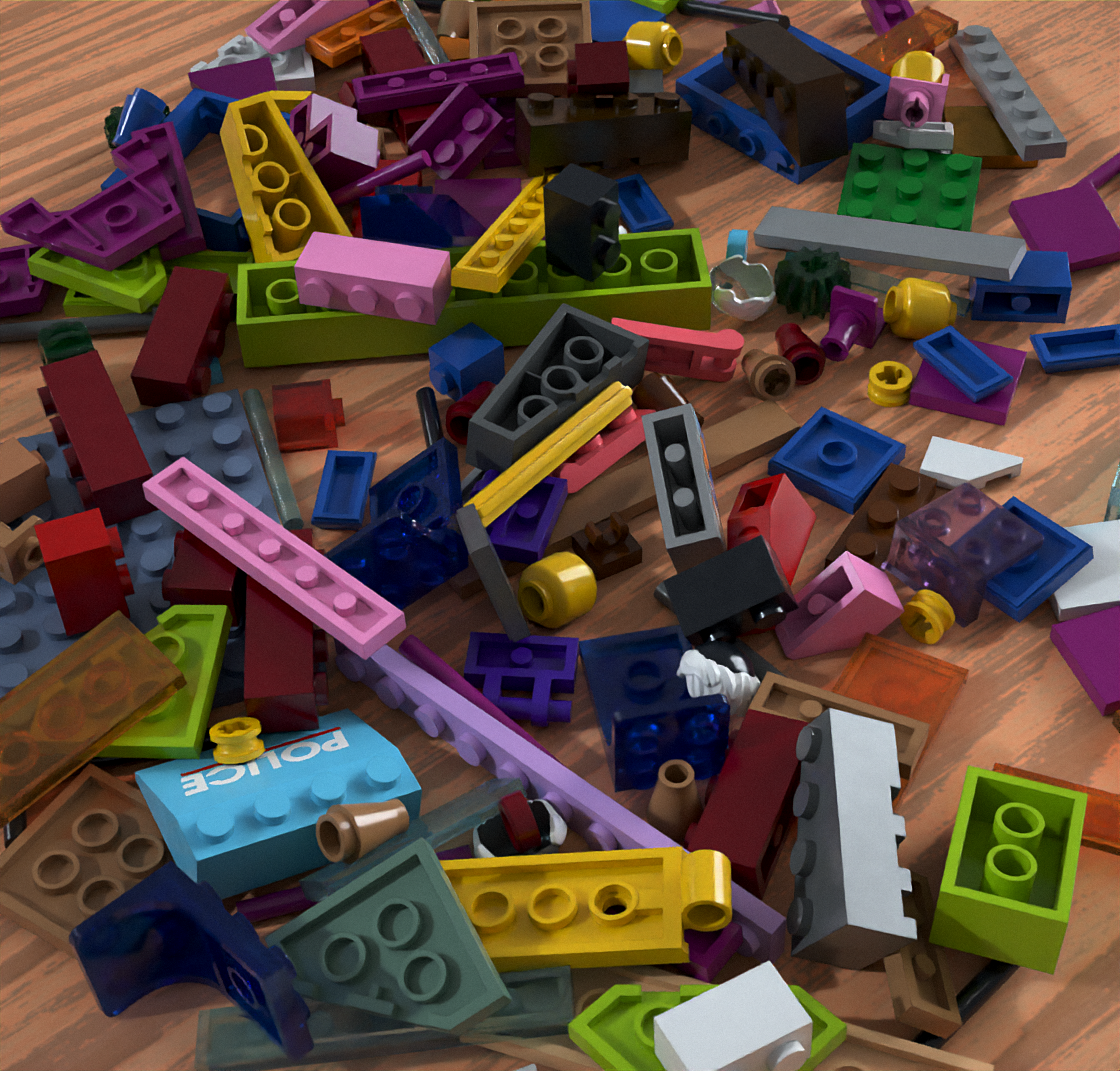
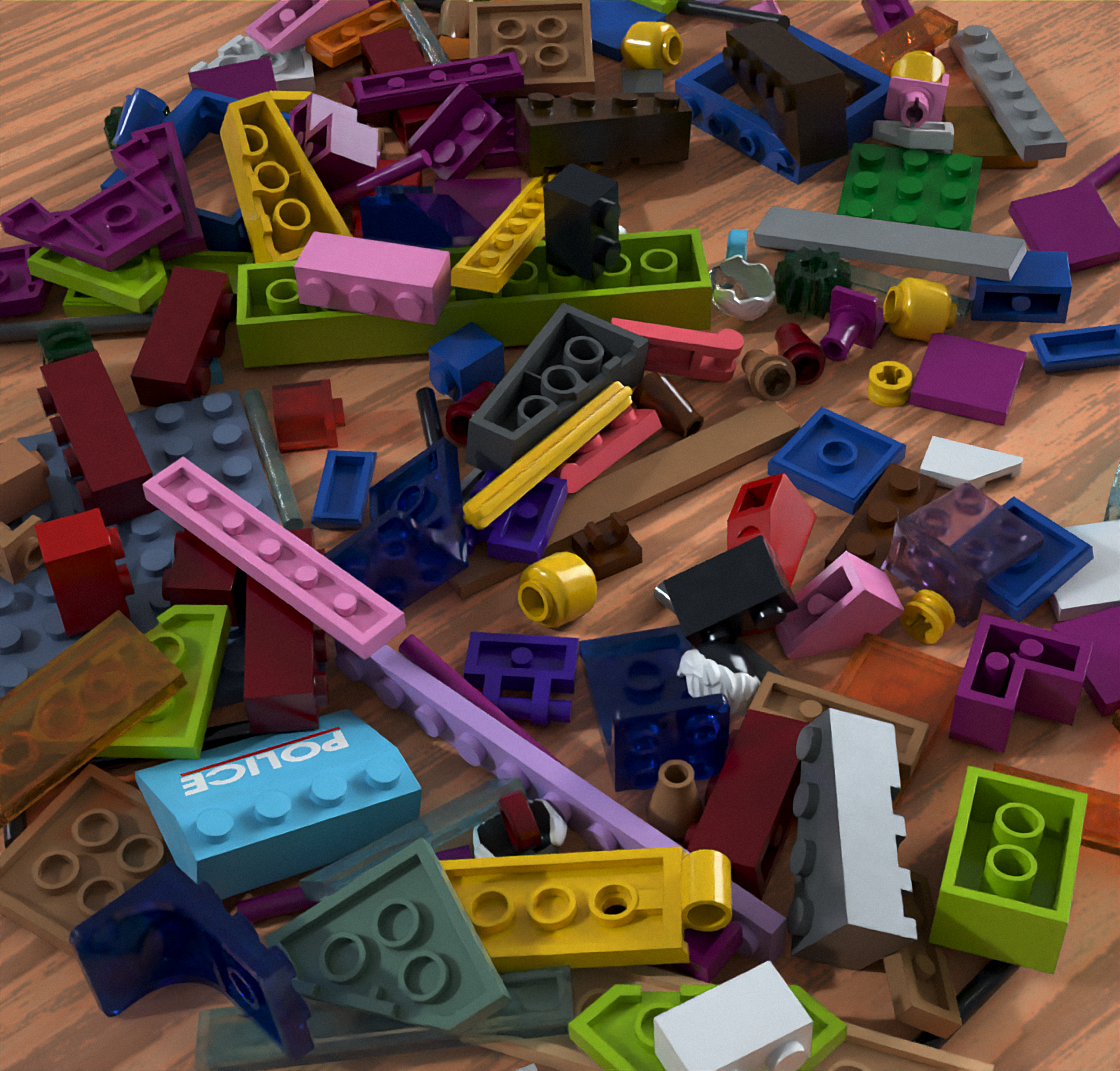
(237, 740): yellow bush -> none
(358, 828): medium nougat cone -> none
(492, 573): dark grey tile -> none
(598, 69): dark red brick -> none
(640, 207): blue tile -> none
(683, 486): light grey brick -> none
(962, 364): blue tile -> none
(1018, 671): none -> magenta brick

